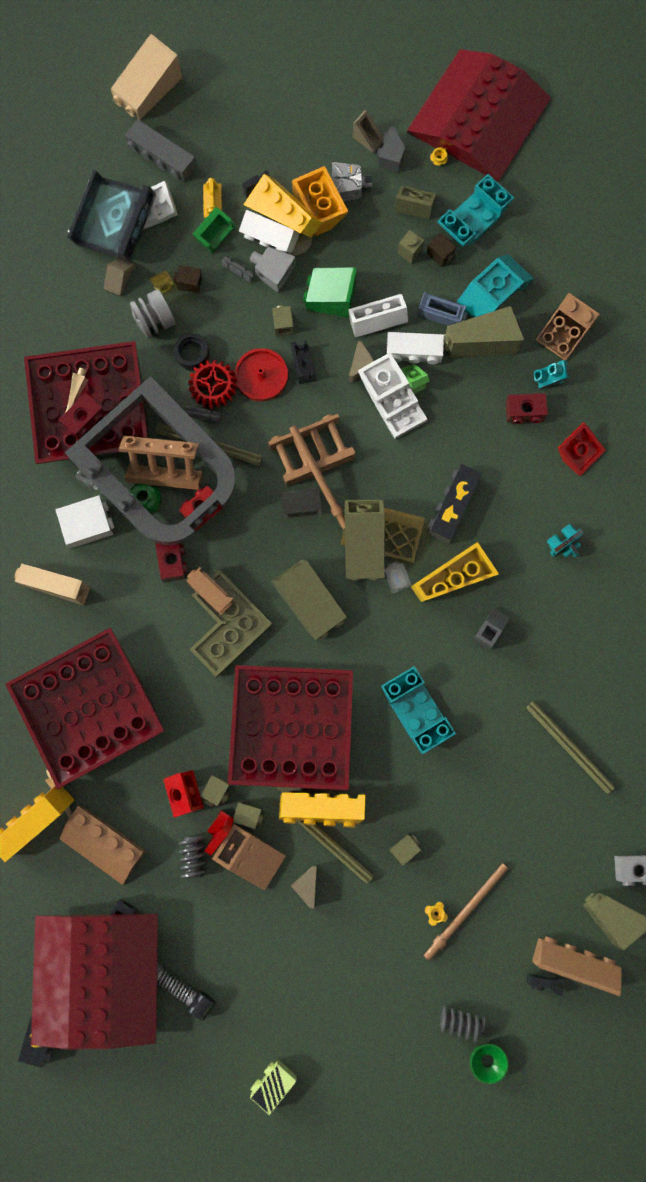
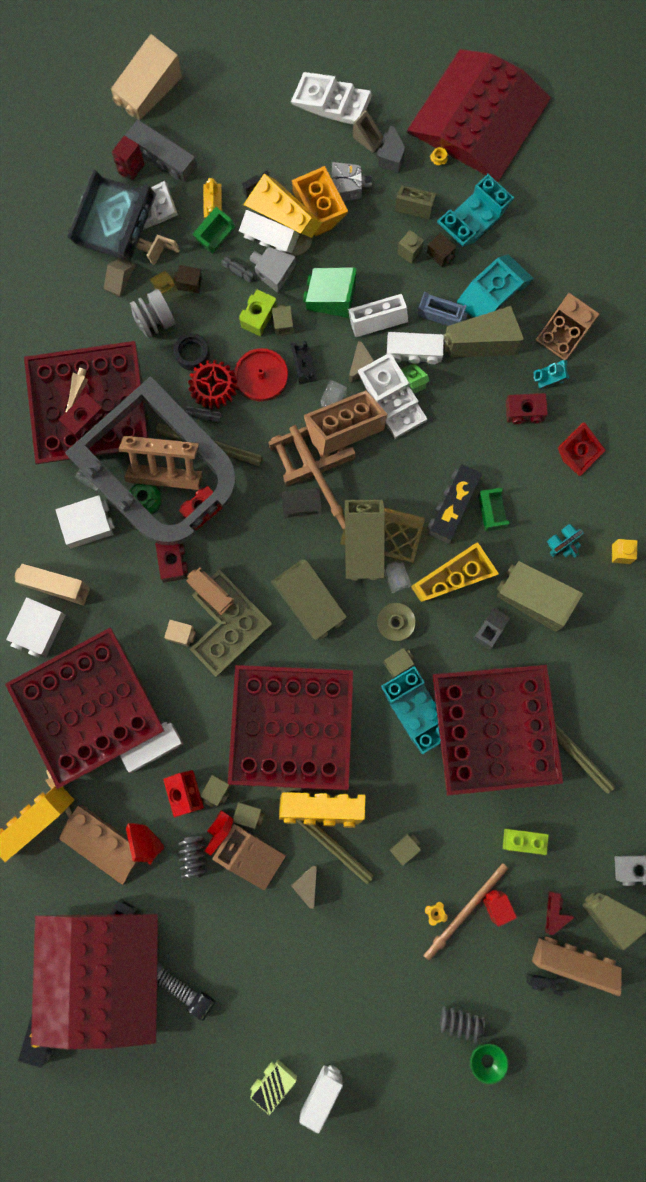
(35, 628): none -> white brick
(128, 158): none -> dark red brick
(143, 843): none -> red slope
(152, 748): none -> white brick
(154, 249): none -> tan bracket
(180, 633): none -> tan brick
(257, 322): none -> lime brick
(321, 1098): none -> white brick
(330, 98): none -> white slope
(333, 393): none -> clear brick
(345, 422): none -> medium nougat slope
(398, 612): none -> olive dish
(399, 662): none -> olive brick
(493, 509): none -> green panel
(497, 729): none -> dark red slope
(499, 907): none -> red brick
(525, 841): none -> lime brick
(538, 595): none -> olive slope
(554, 919): none -> dark red slope
(624, 551): none -> yellow brick

